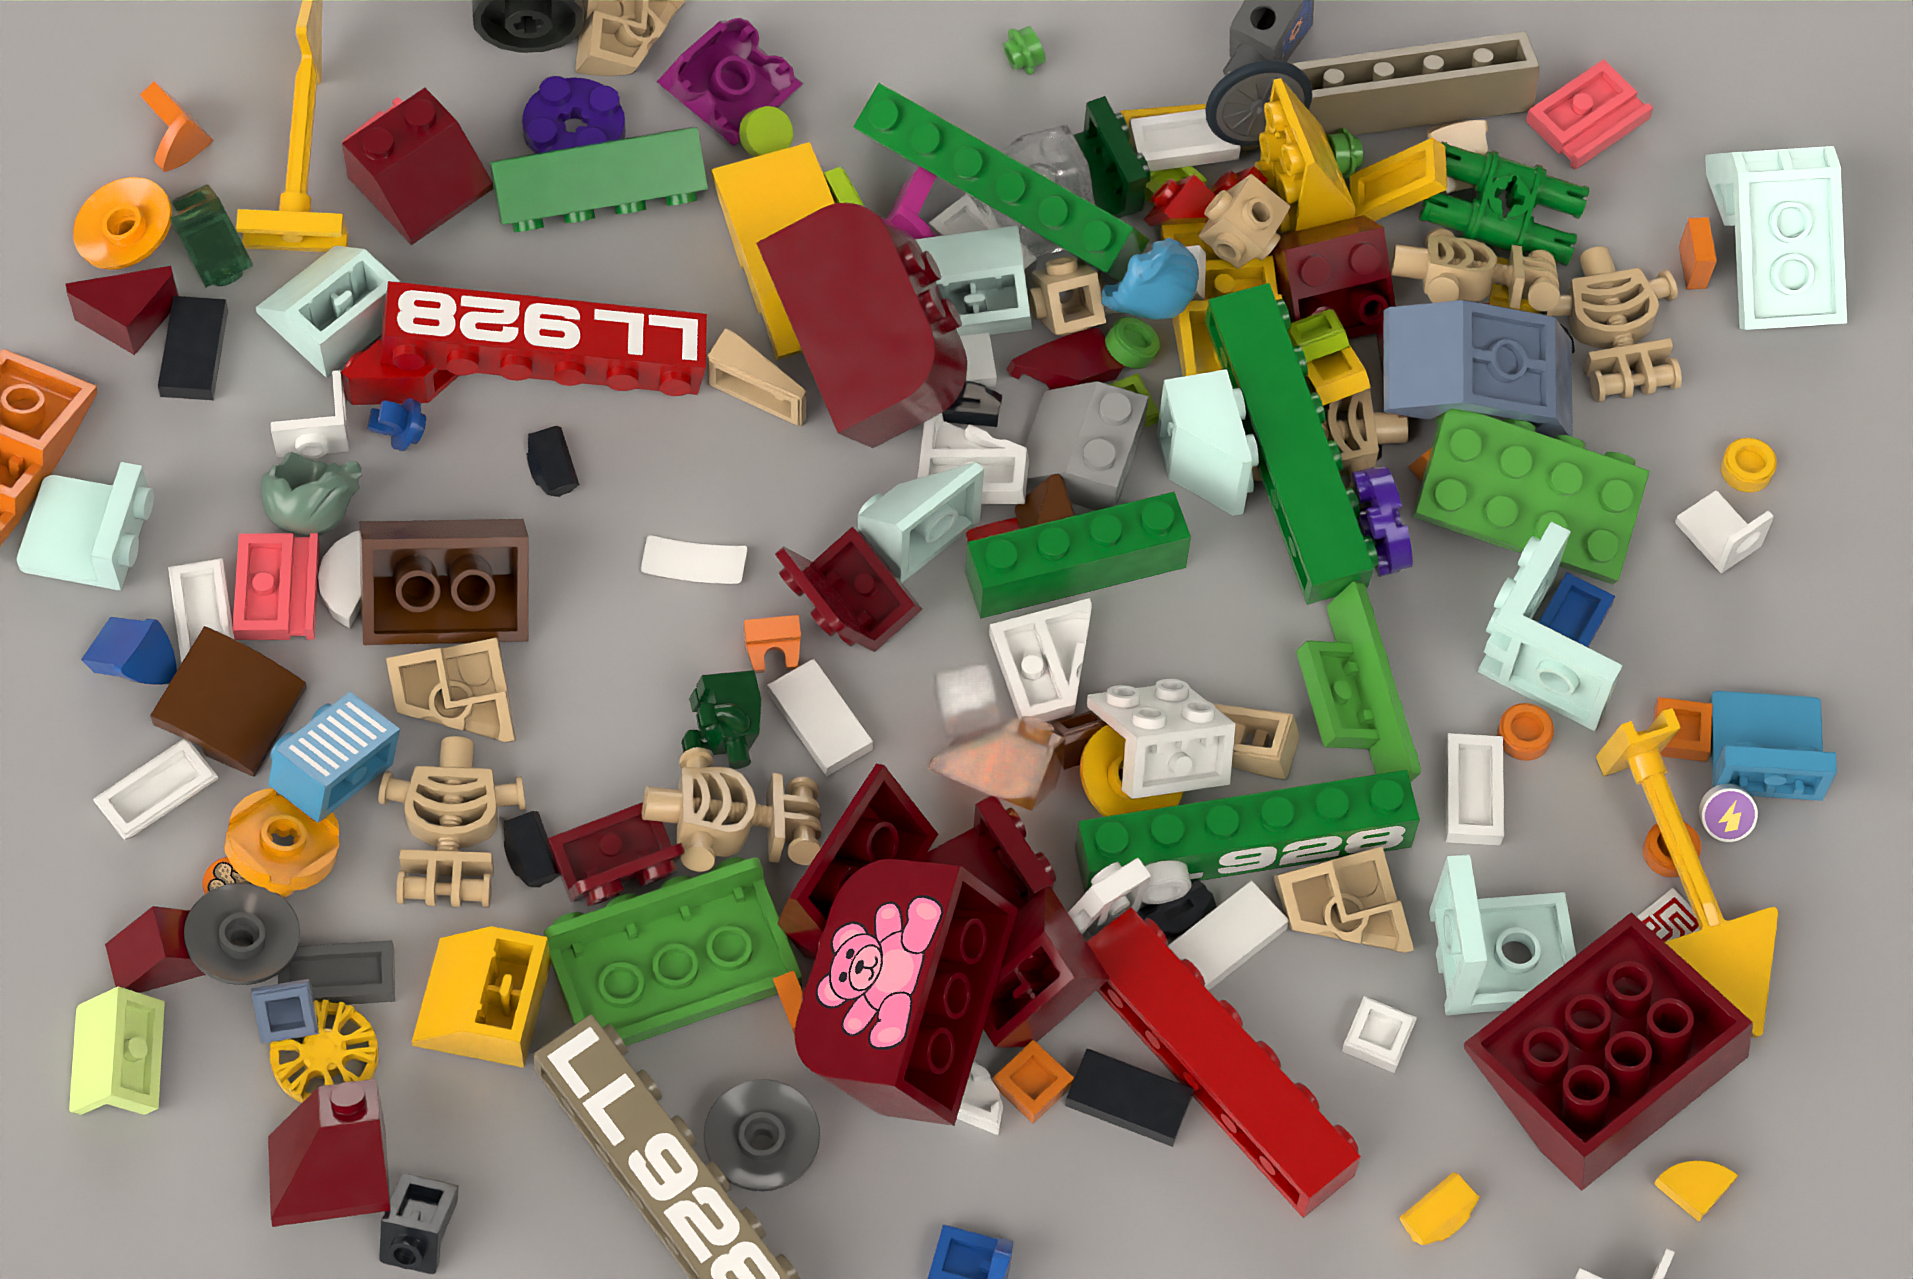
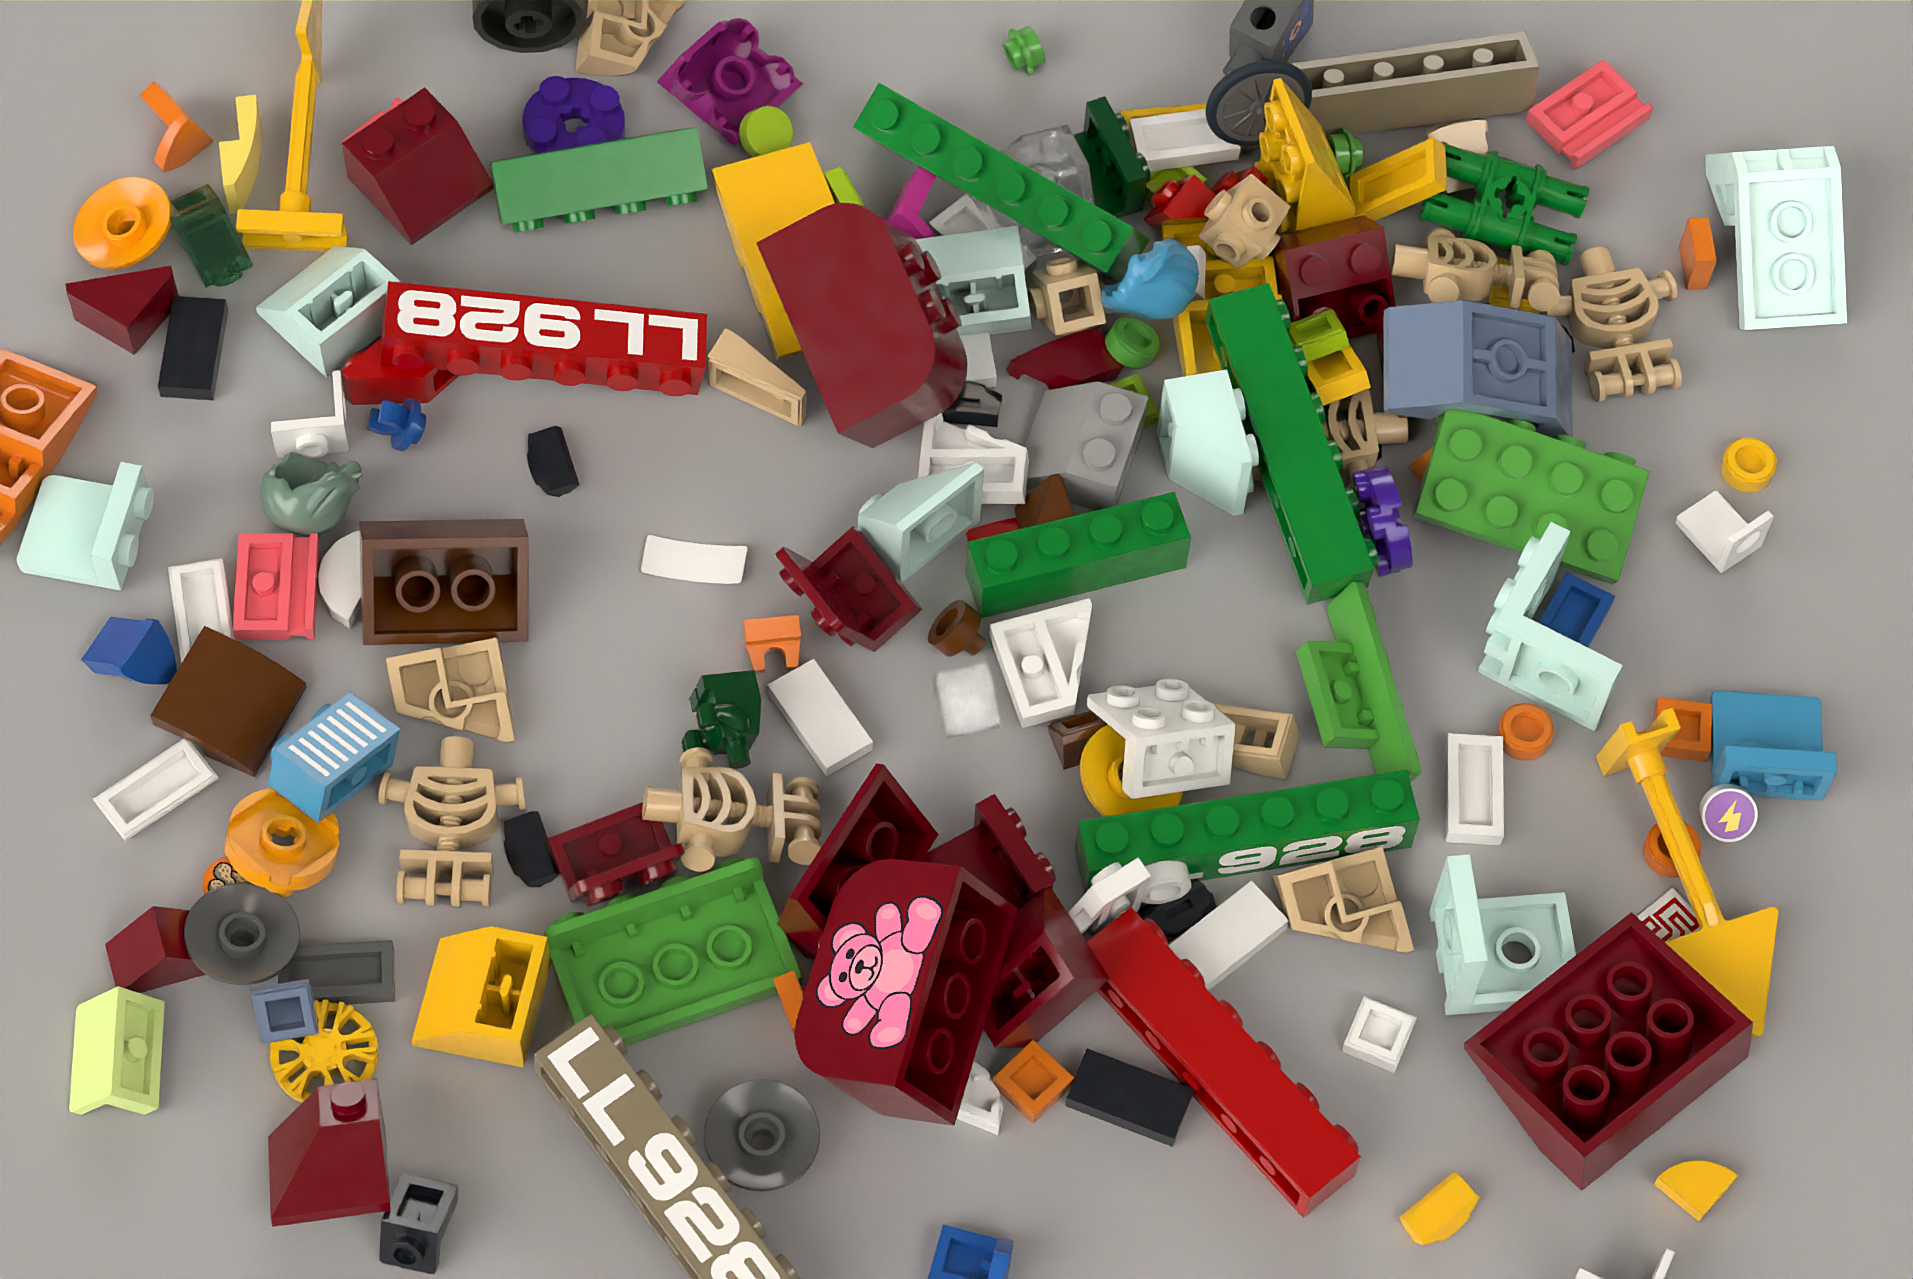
(242, 157): none -> light yellow slope
(957, 630): none -> reddish brown tile
(1007, 760): clear orange slope -> none

